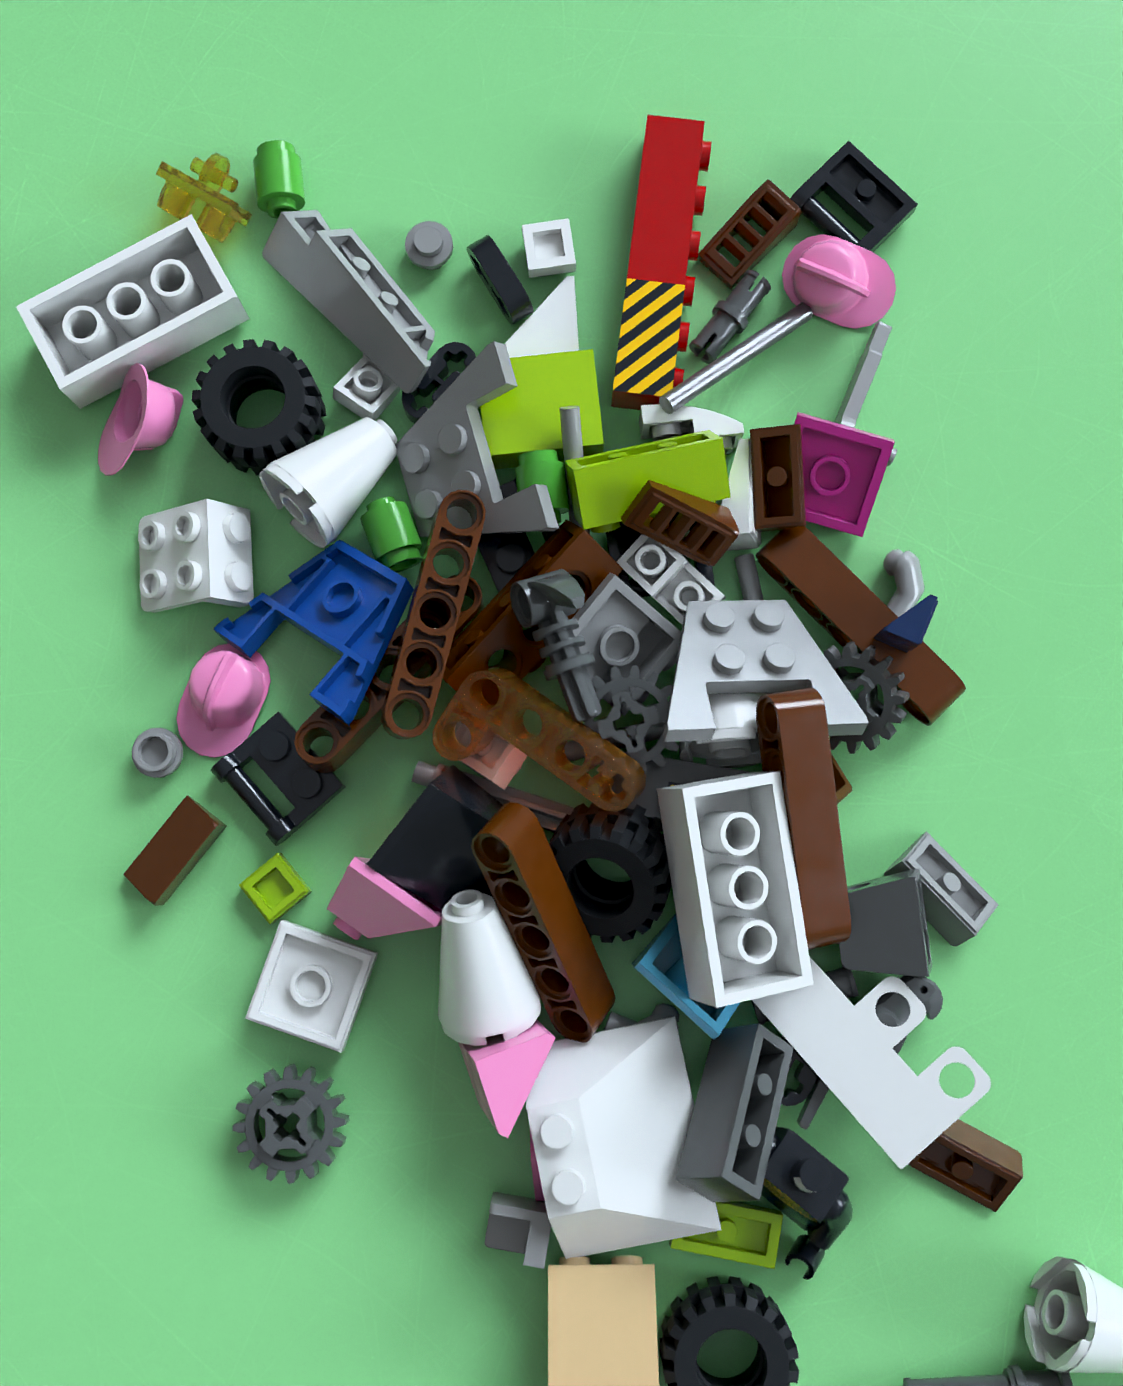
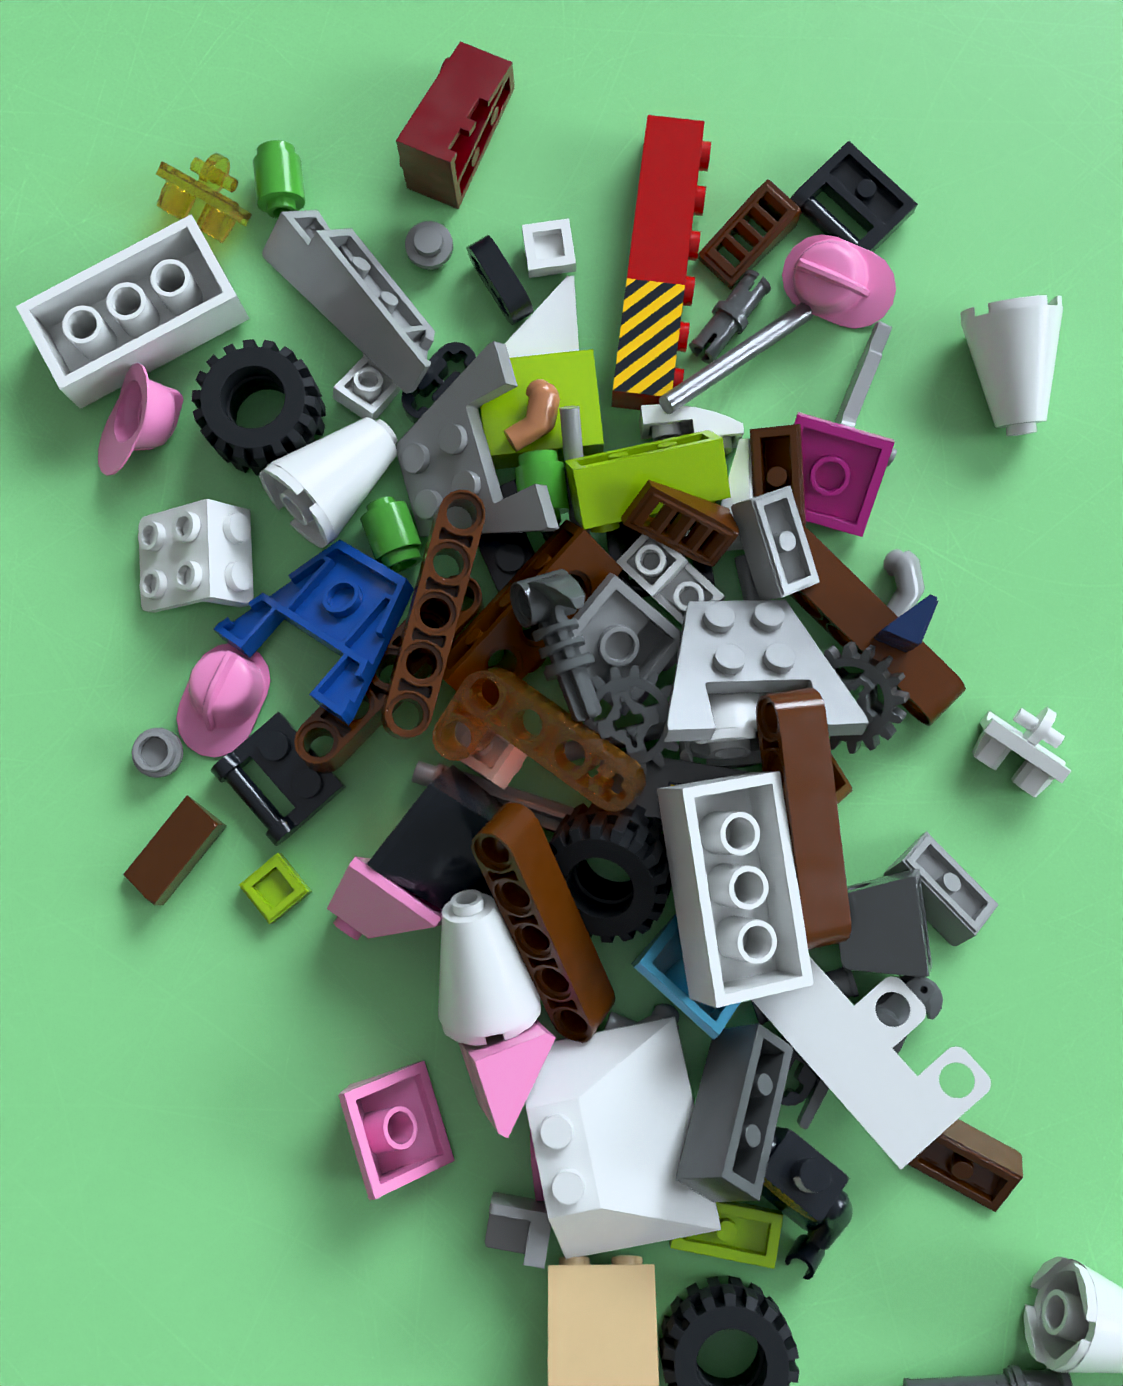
(306, 1137): dark grey gear -> none
(311, 985): white plate -> none
(395, 1128): none -> bright pink slope
(455, 124): none -> dark red wedge
(540, 415): none -> nougat arm
(775, 544): none -> light grey slope
(1015, 358): none -> white cone
(1040, 764): none -> white hips

